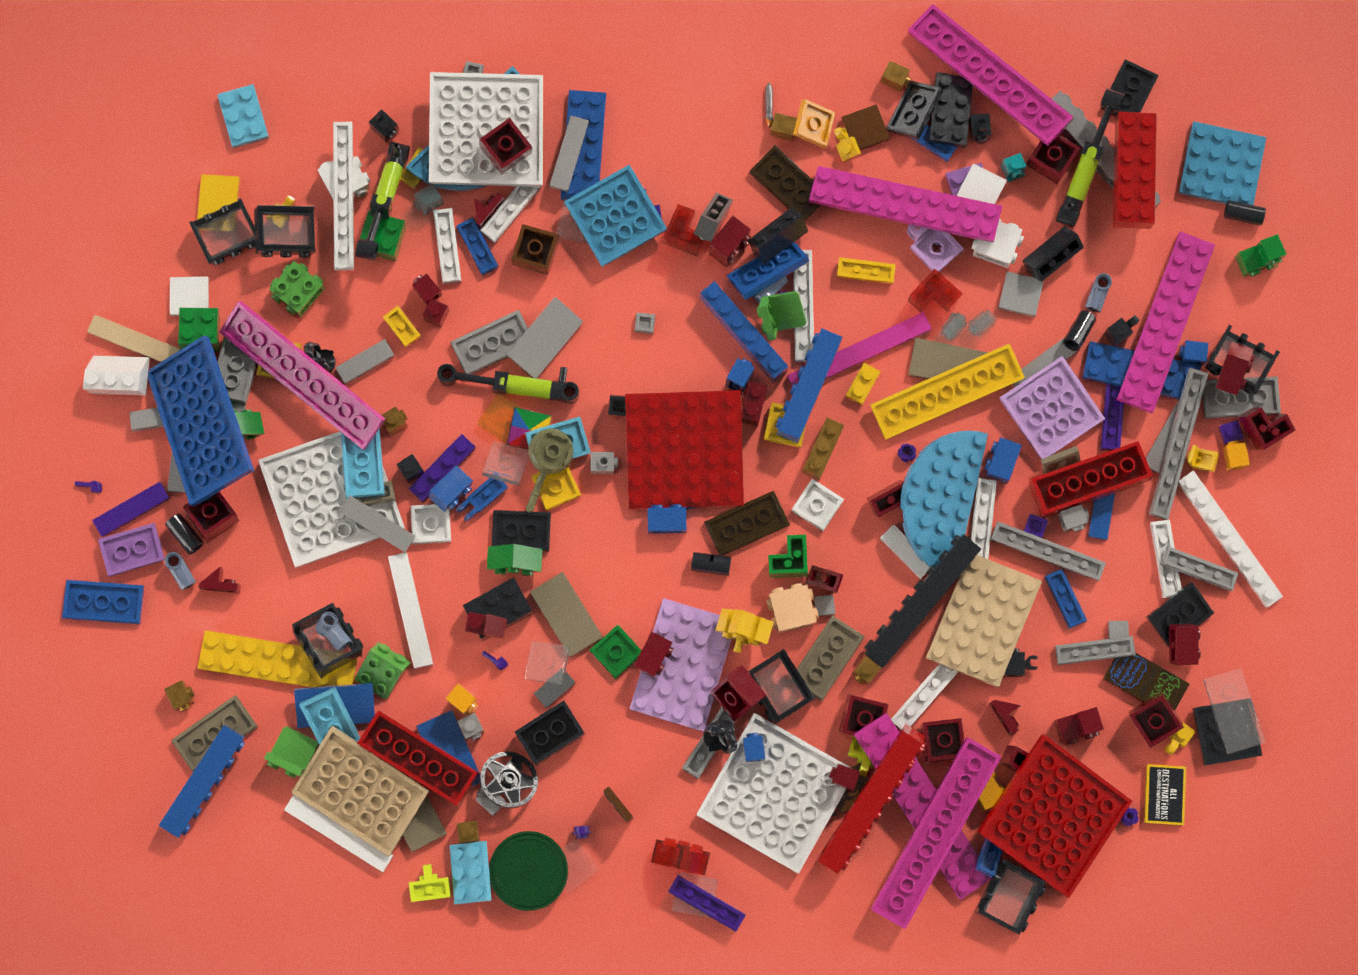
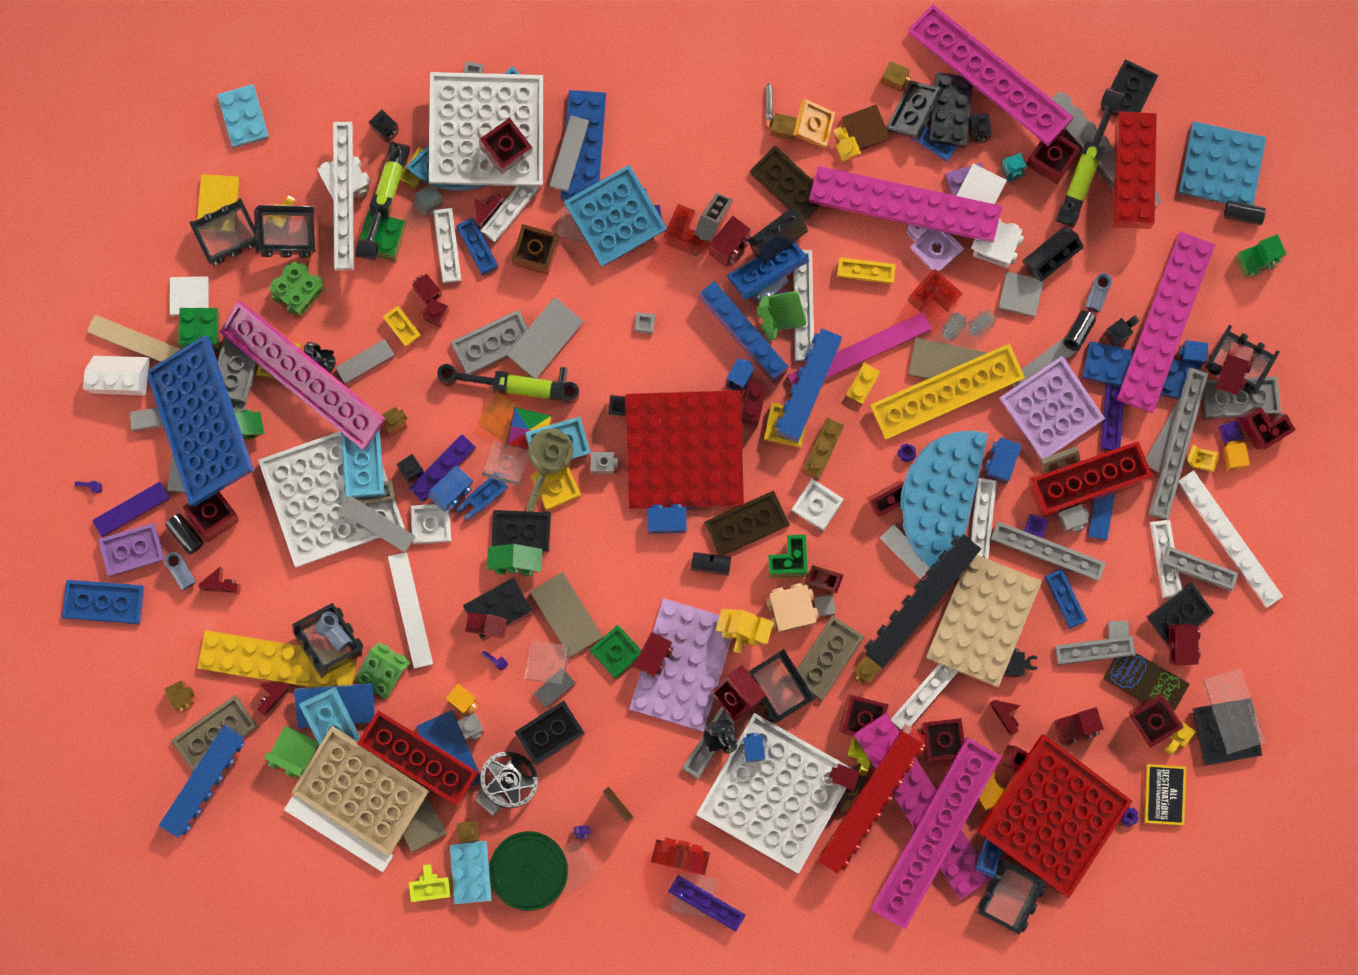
(276, 692): none -> dark red slope

